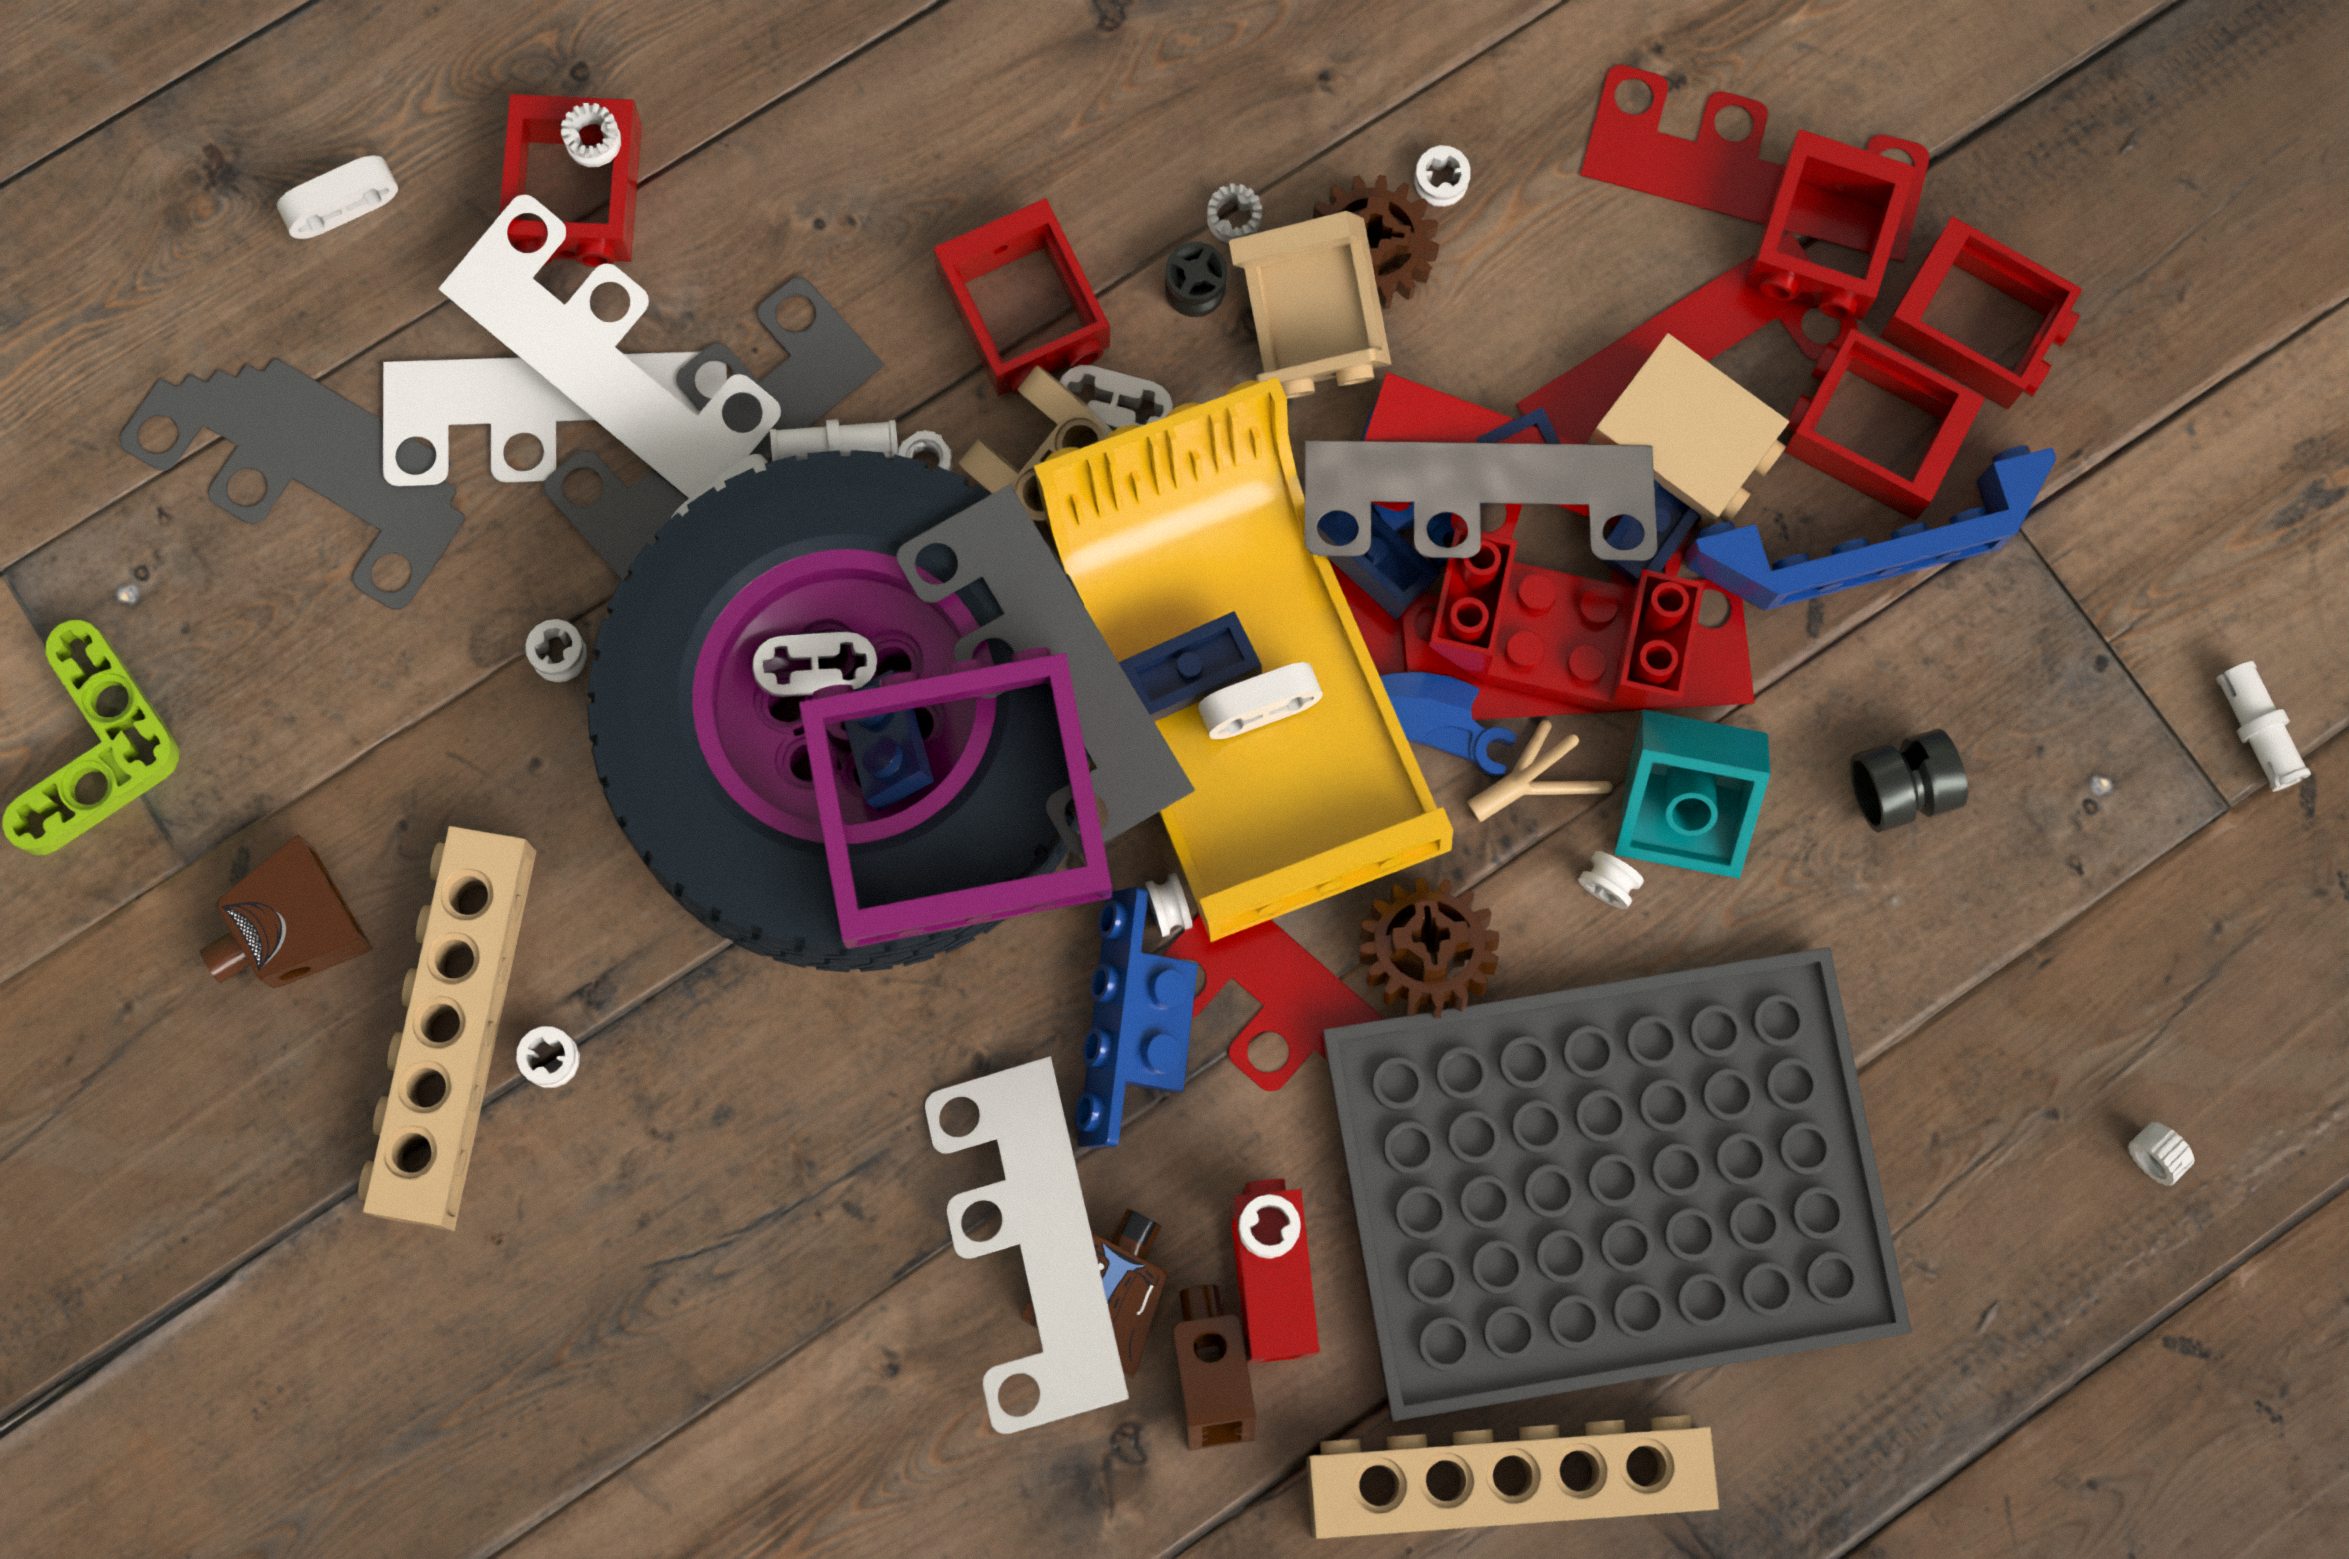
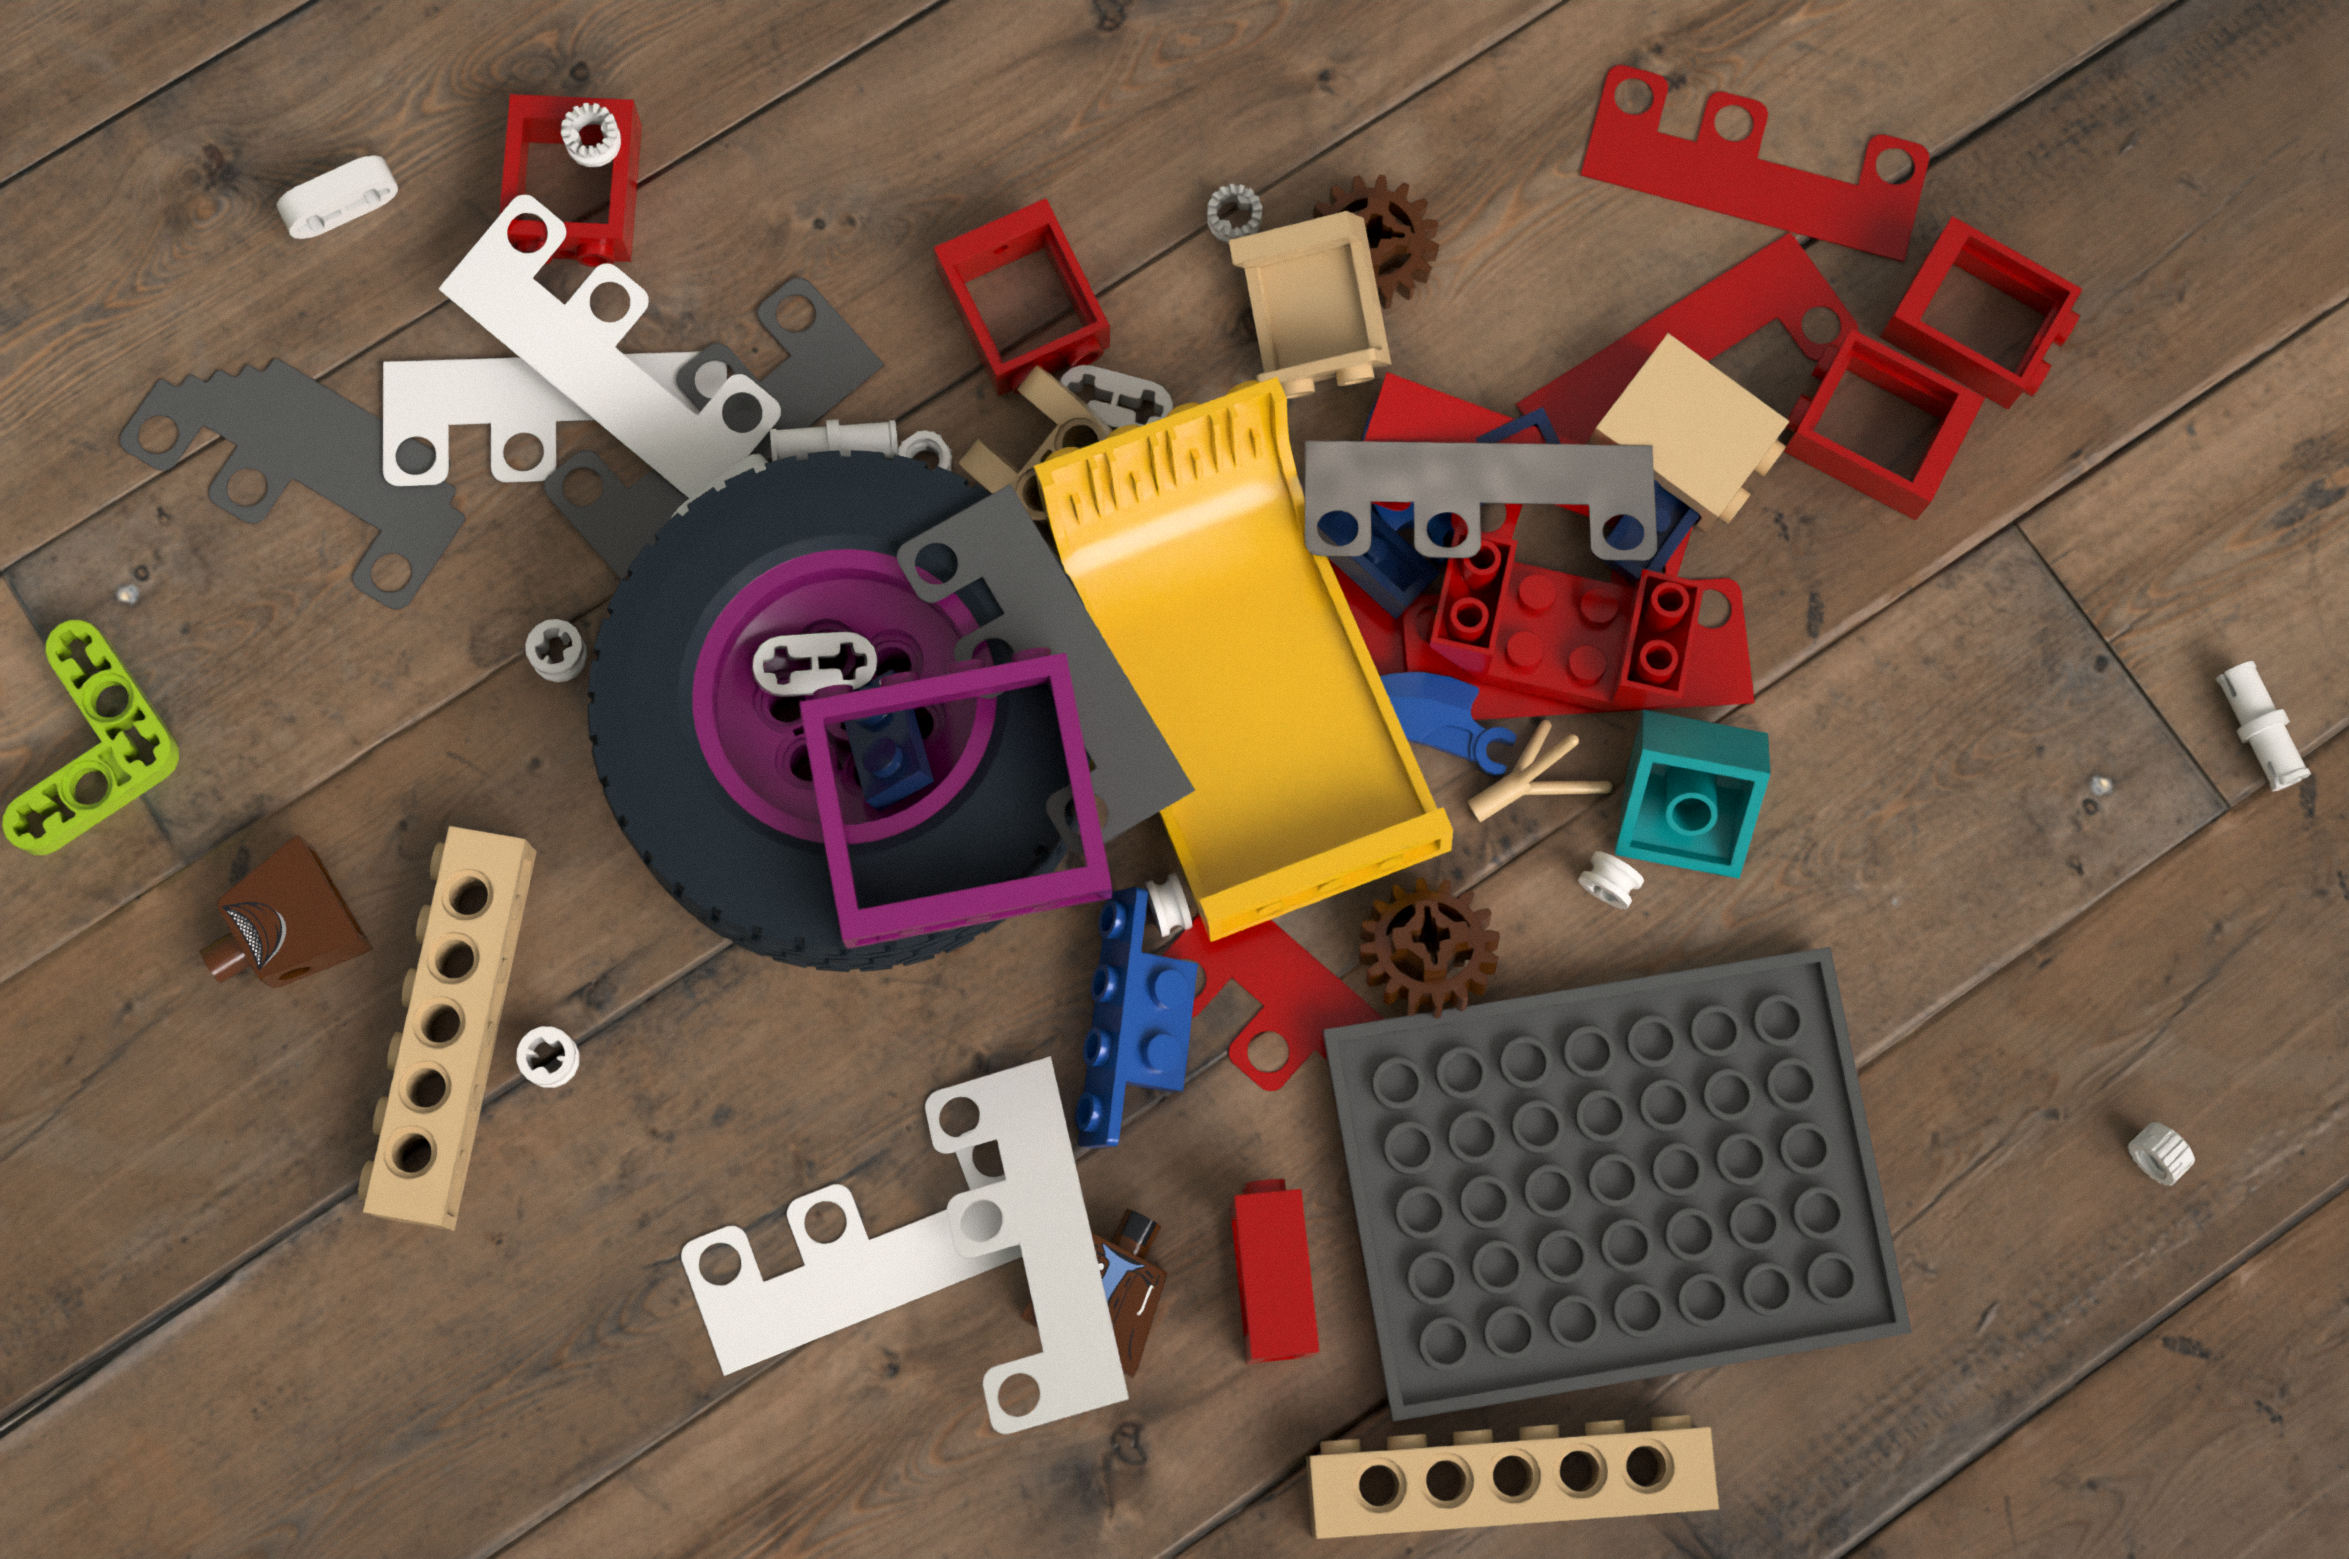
(840, 1279): none -> white piece
(1192, 666): dark blue plate -> none
(1198, 265): pearl dark grey wheel -> none
(1215, 1394): reddish brown torso -> none
(1250, 1218): white bush -> none
(1260, 700): white beam -> none
(1438, 158): white bush -> none
(1739, 563): blue slope -> none
(1848, 173): red window -> none
(1918, 777): pearl dark grey wheel -> none

